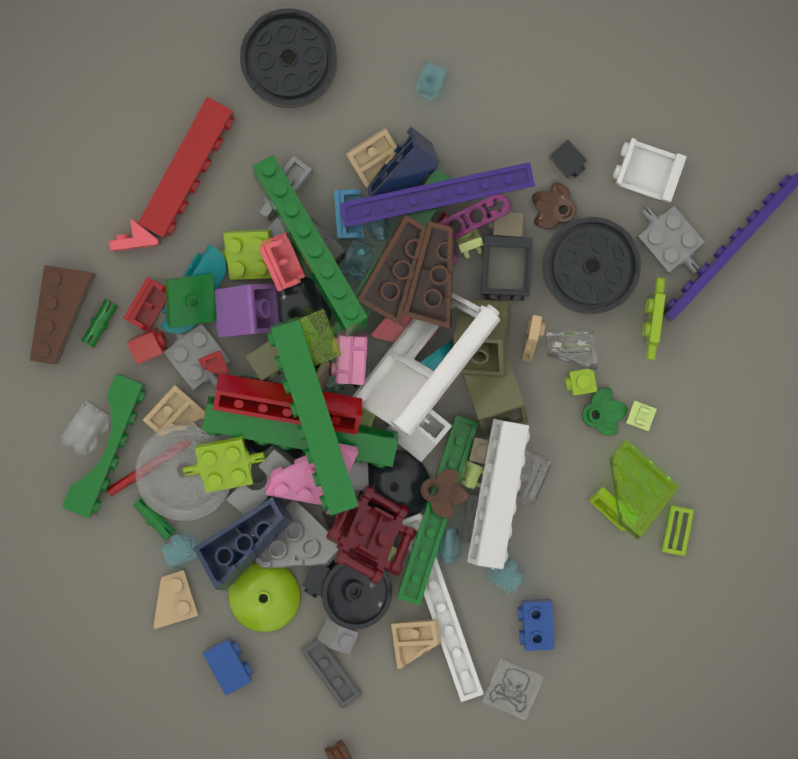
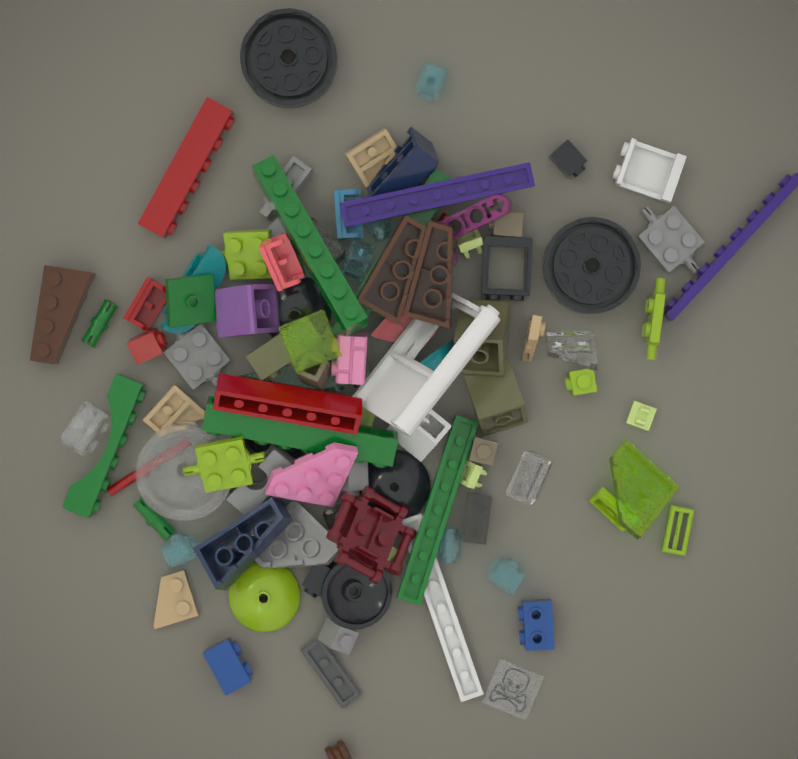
(141, 239): coral slope -> none
(214, 363): red tile -> none
(314, 416): green brick -> none
(414, 639): tan wing -> none
(448, 493): reddish brown plate -> none
(498, 494): white brick -> none
(550, 204): reddish brown plate -> none
(607, 412): green plate -> none

